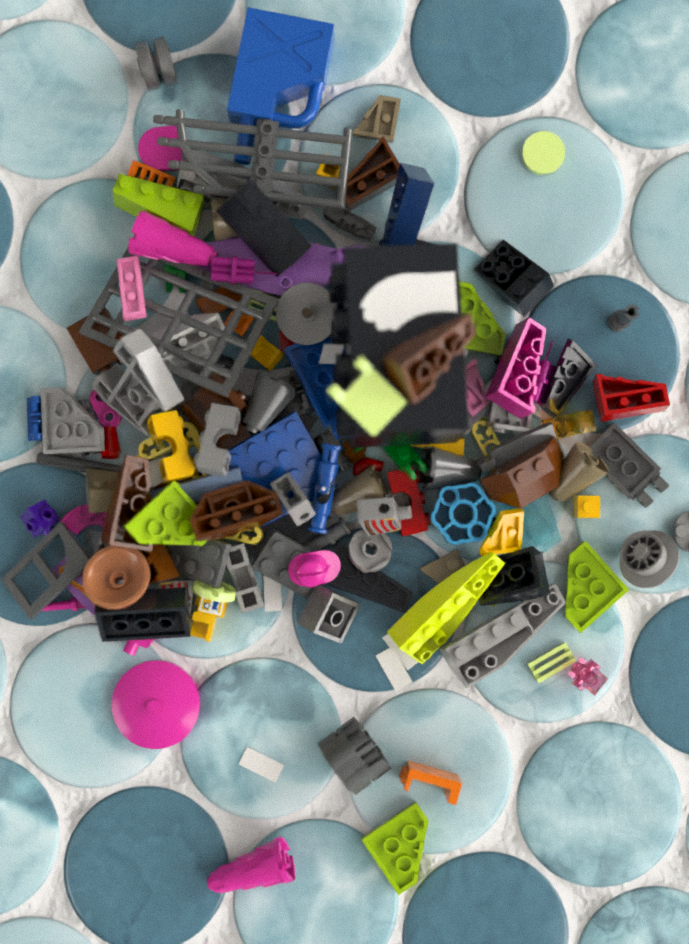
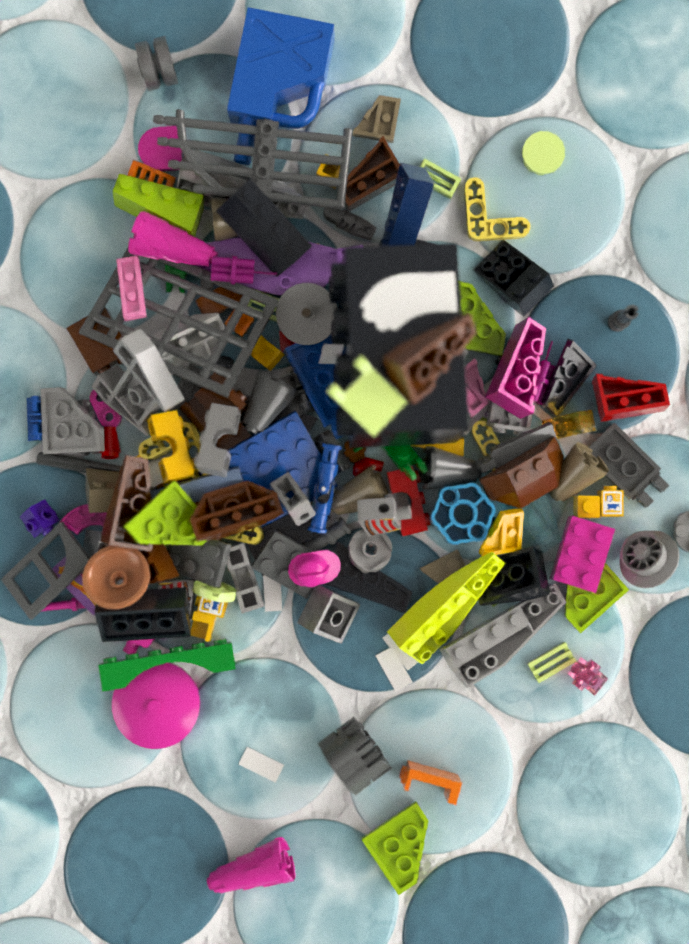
(119, 673): none -> green arch
(443, 172): none -> yellowish green tile
(487, 224): none -> light yellow beam
(582, 553): none -> dark pink brick
(611, 502): none -> brick

